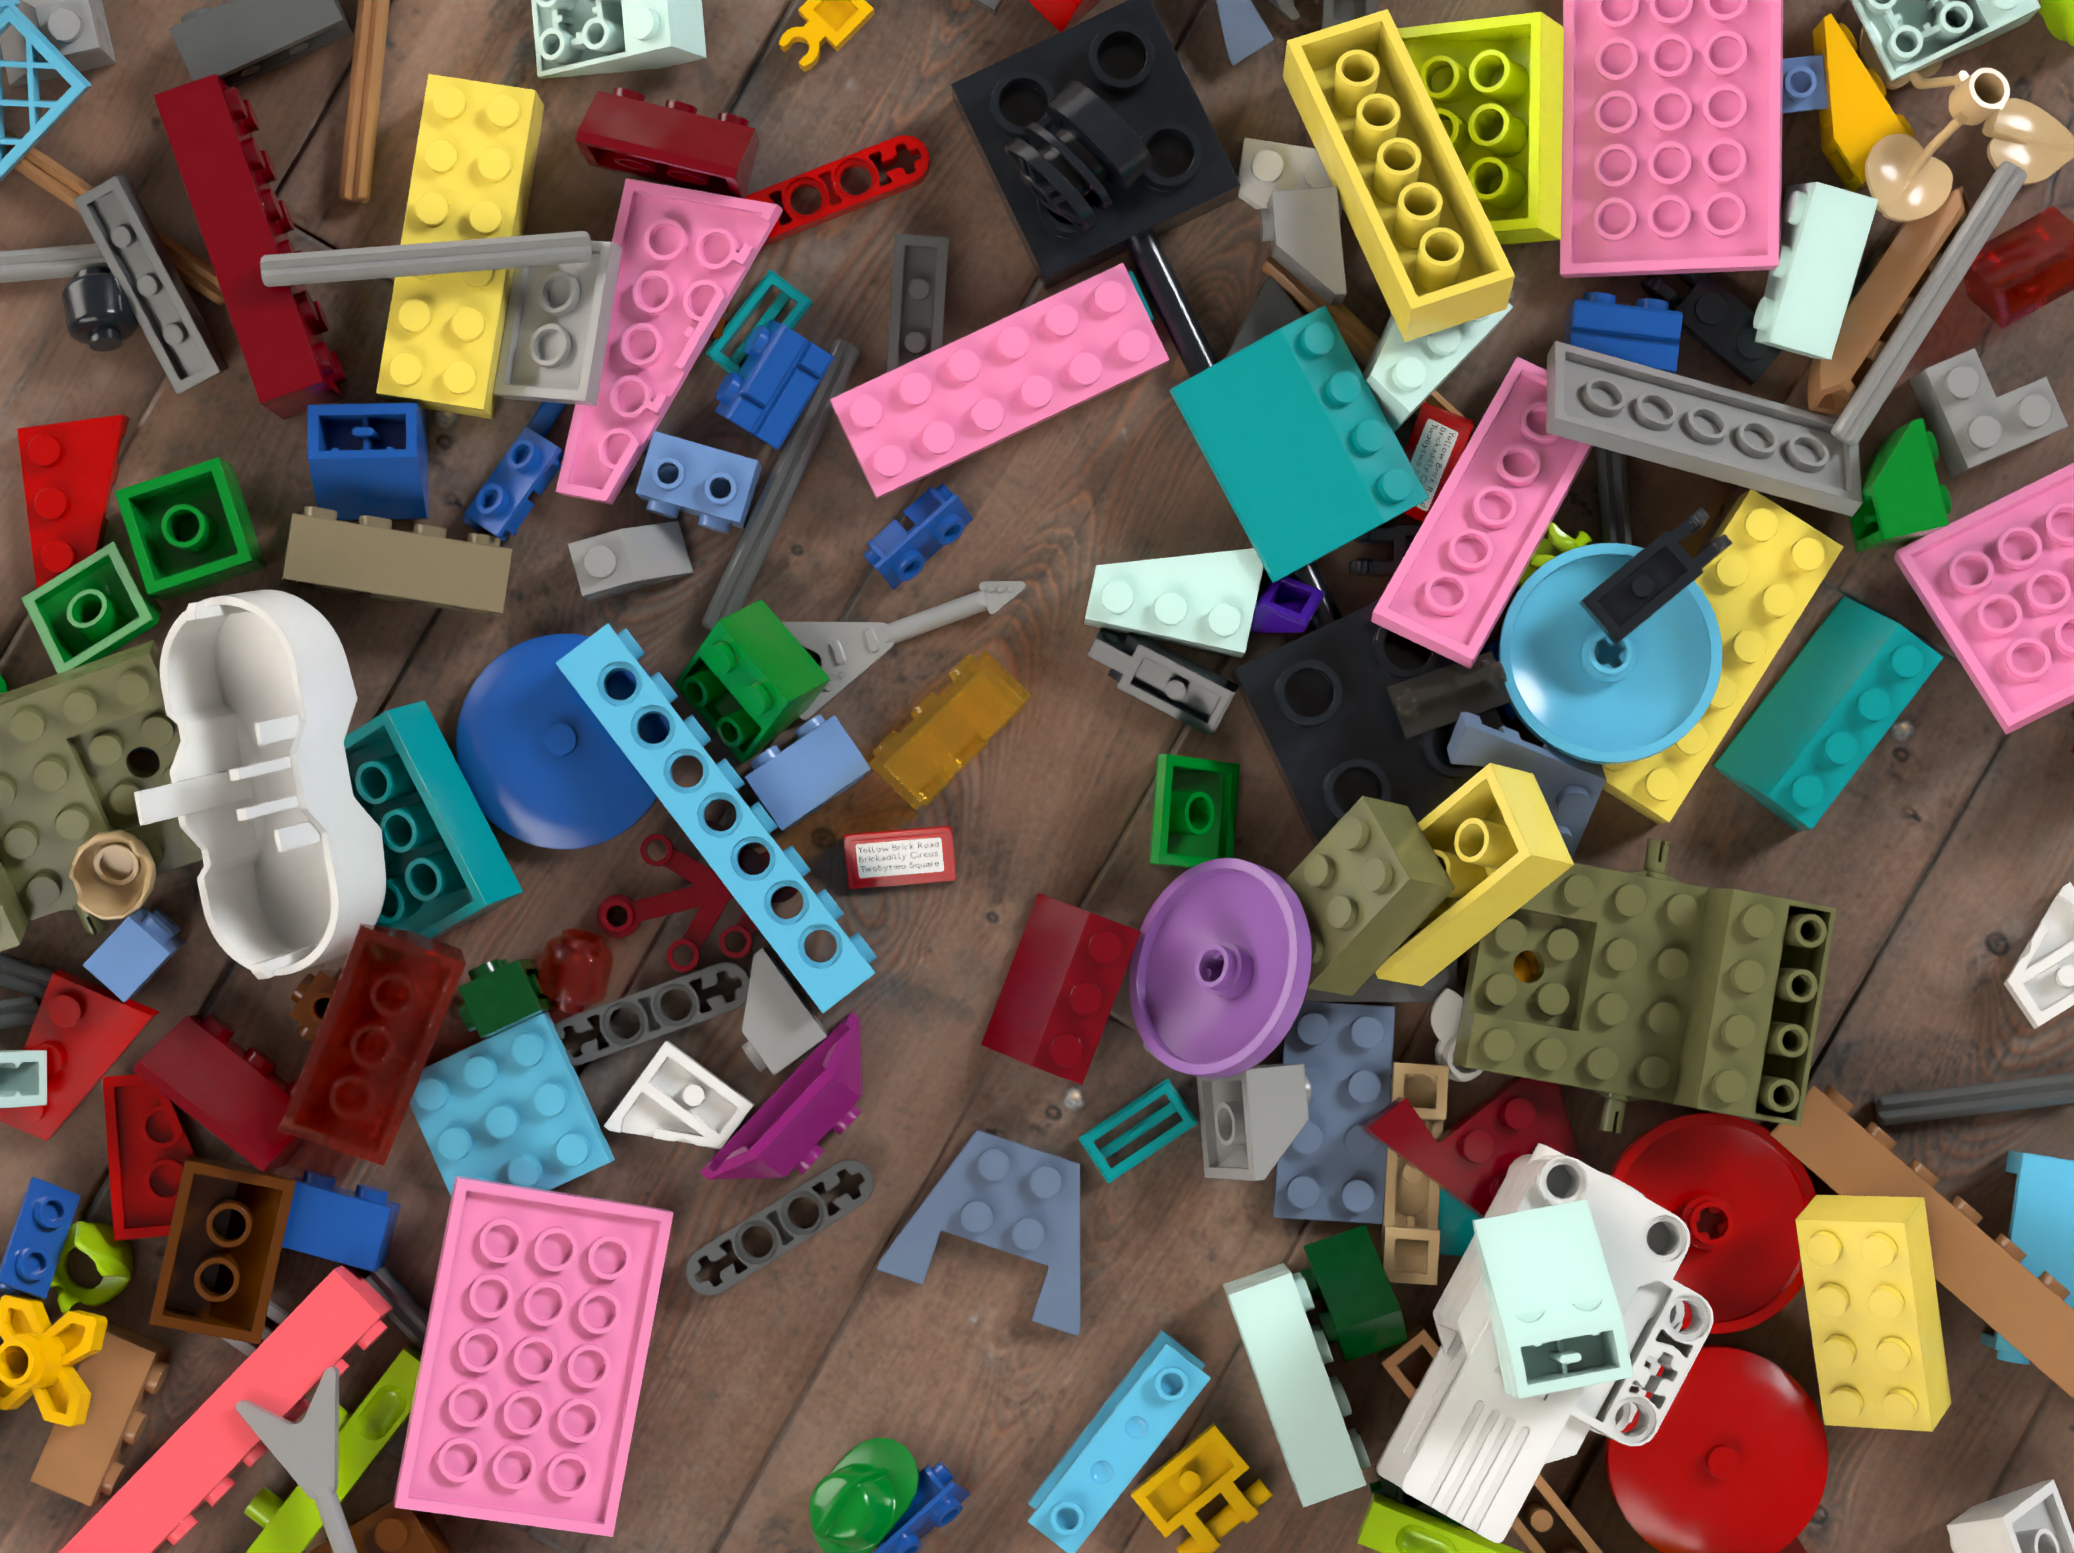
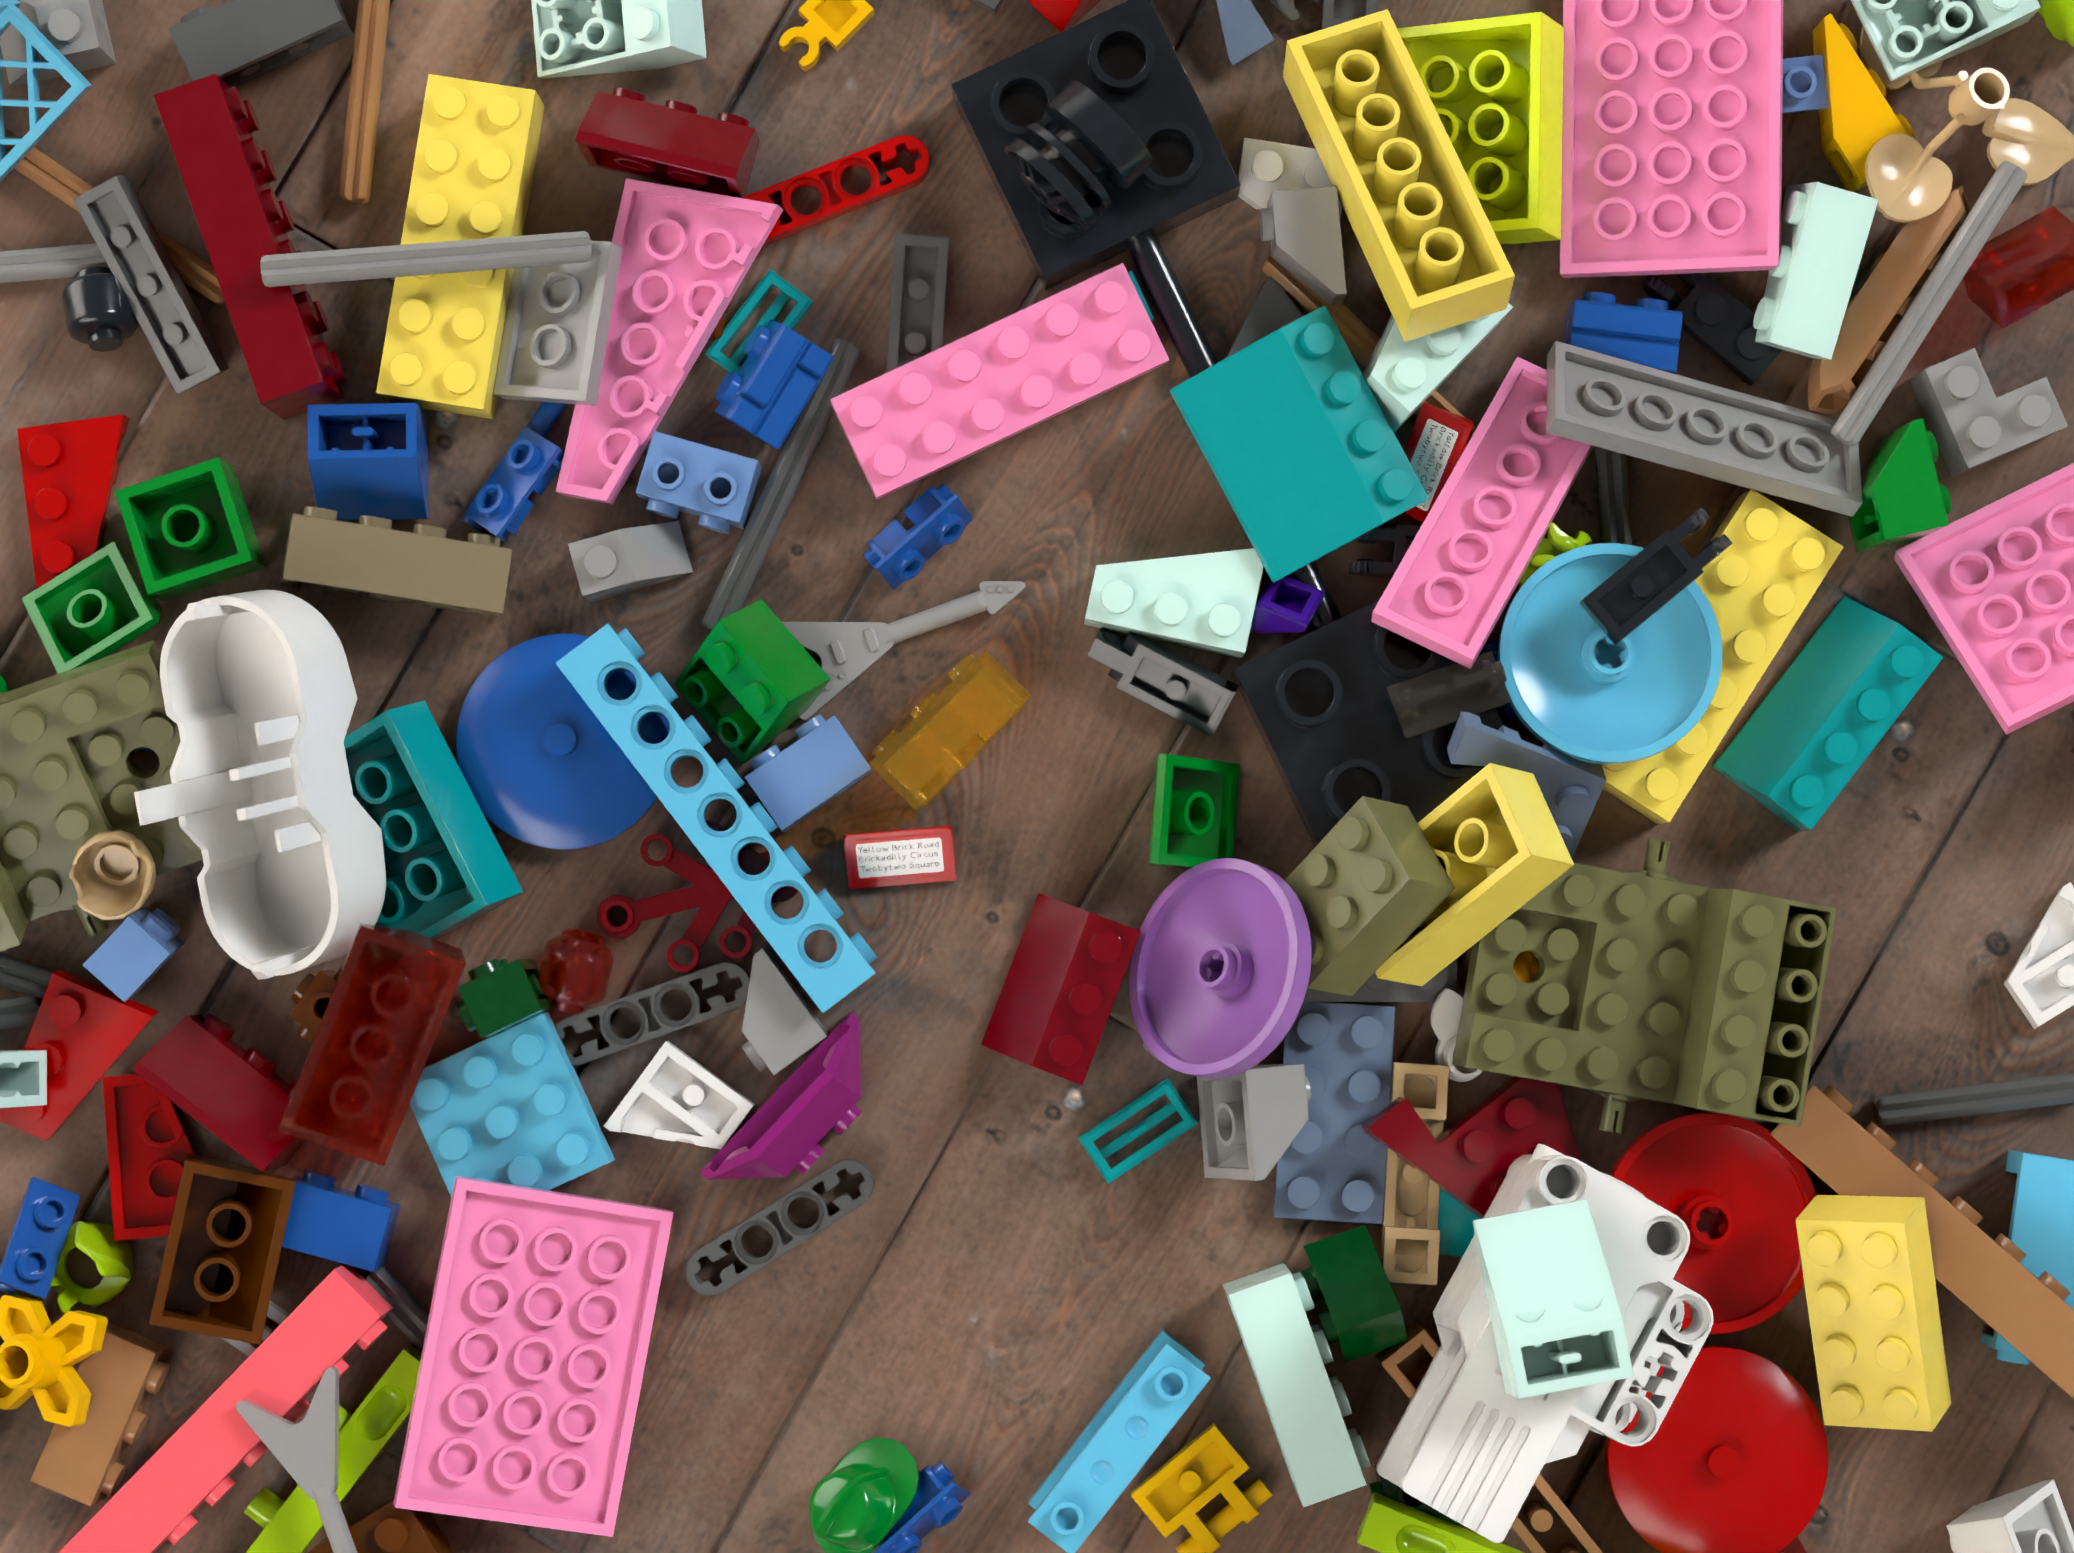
(1011, 1202): sand blue wing -> none

